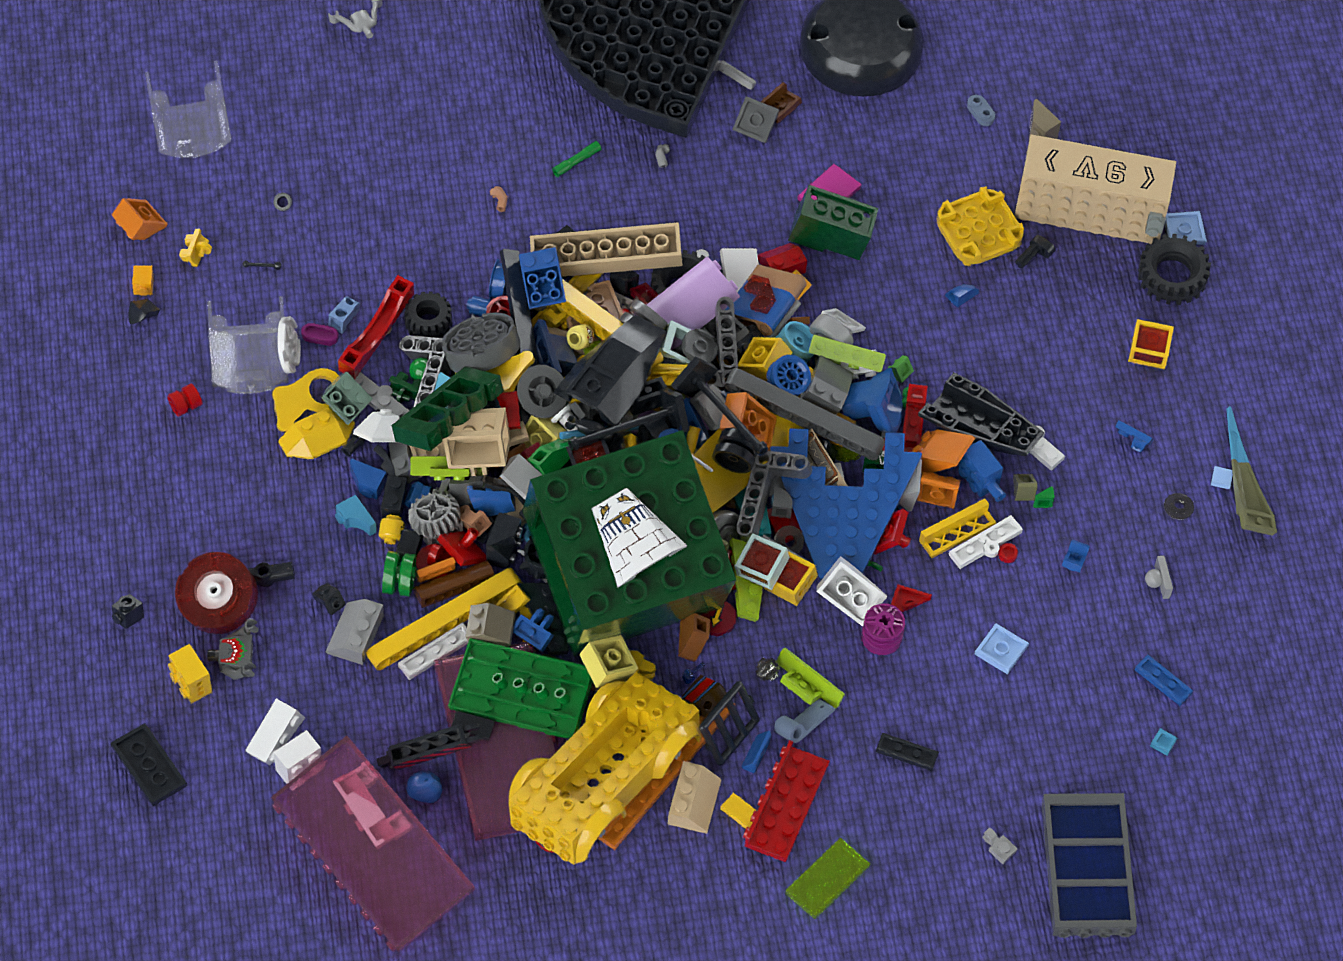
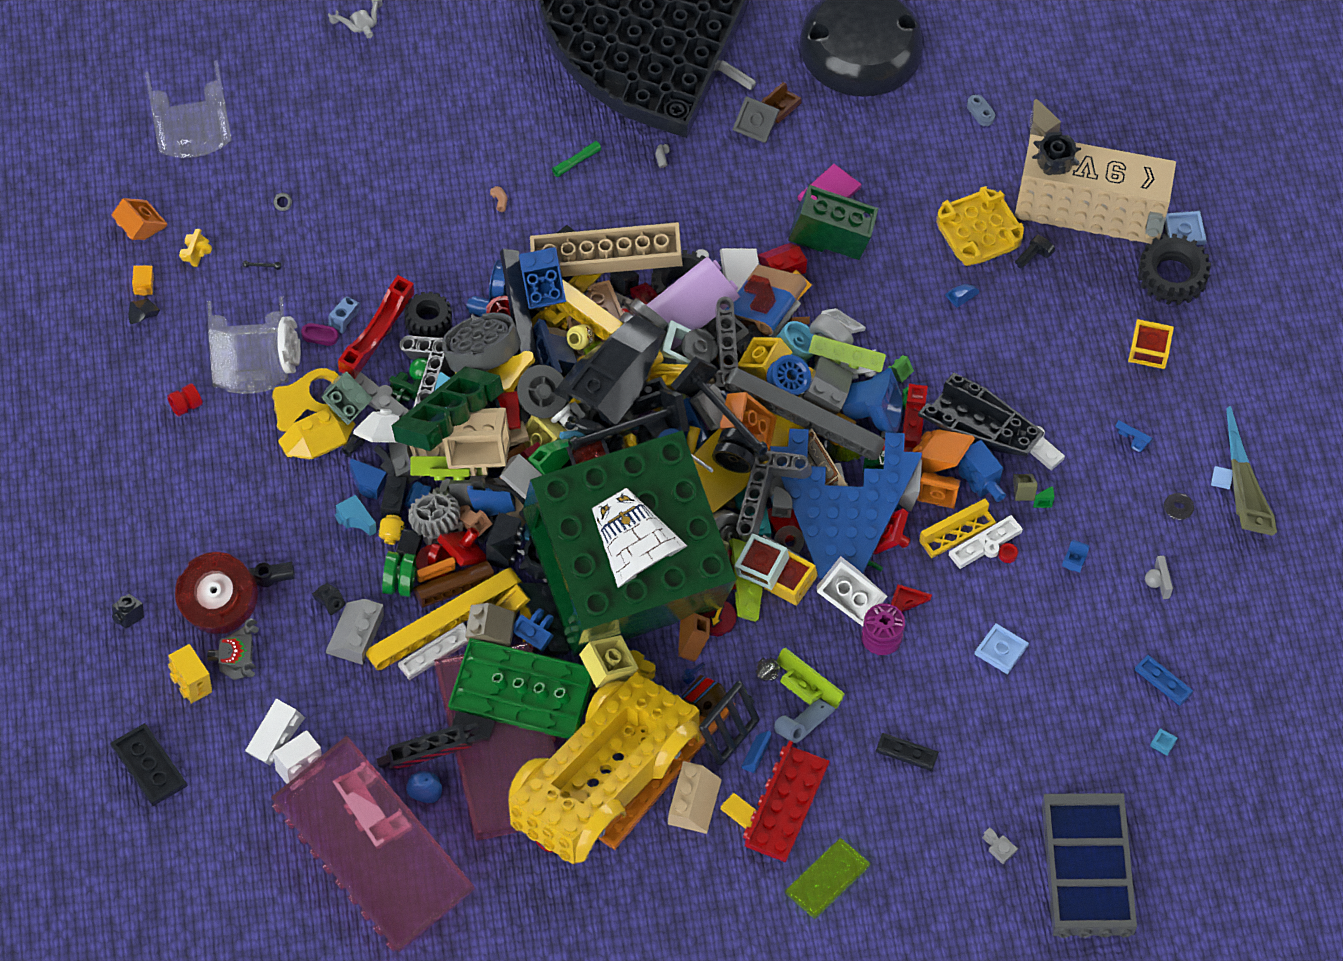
(1056, 153): none -> black brick

